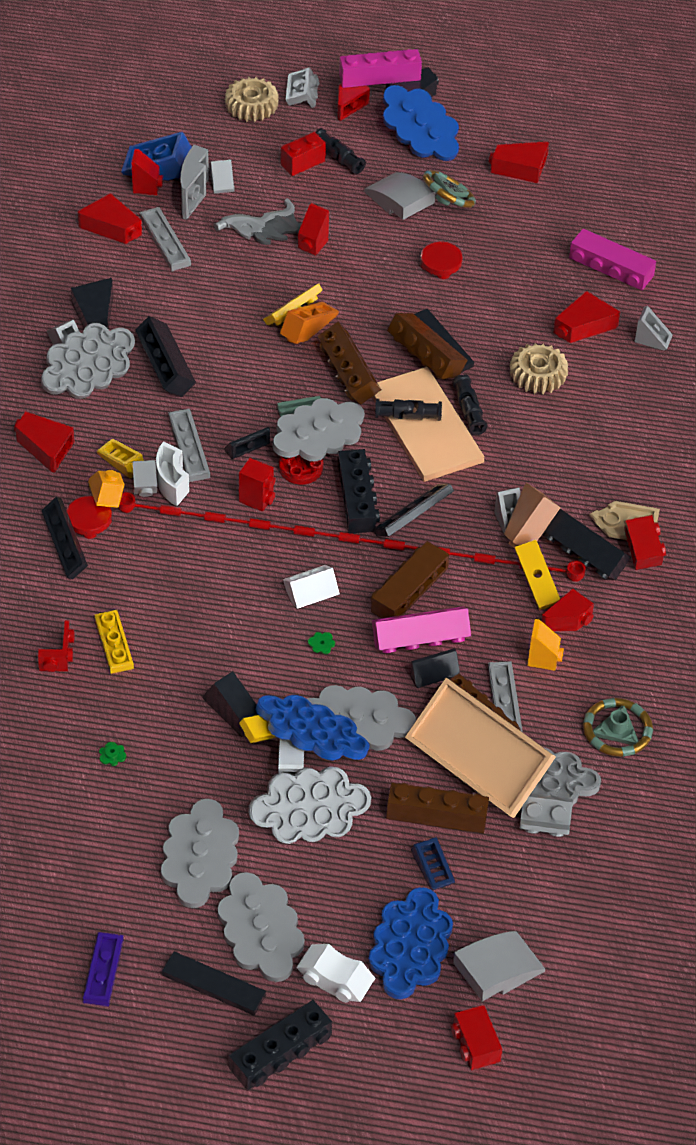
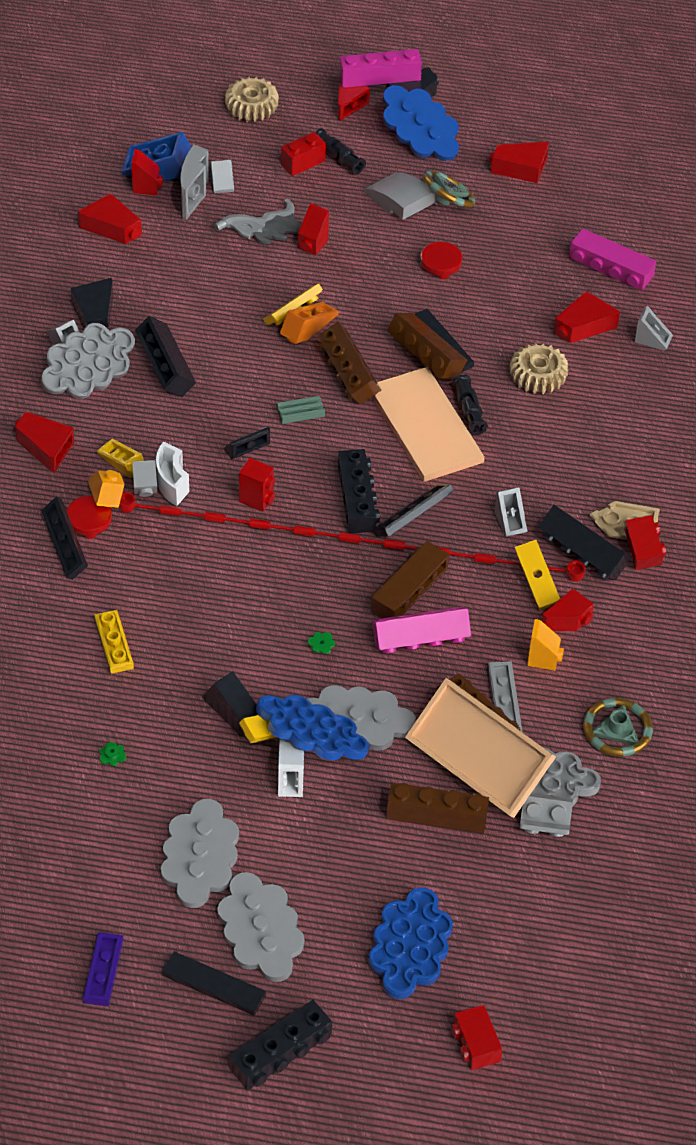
(58, 659): red bracket -> none
(165, 239): light grey tile -> none
(189, 442): light grey tile -> none
(299, 470): red tile -> none
(301, 87): light grey bracket -> none
(309, 804): light grey plate -> none
(311, 586): white brick -> none
(318, 429): light grey plate -> none
(335, 973): white brick -> none
(404, 409): black piece -> none
(434, 668): black slope -> none
(434, 846): dark blue slope -> none
(497, 964): light grey slope -> none
(530, 516): nougat slope -> none

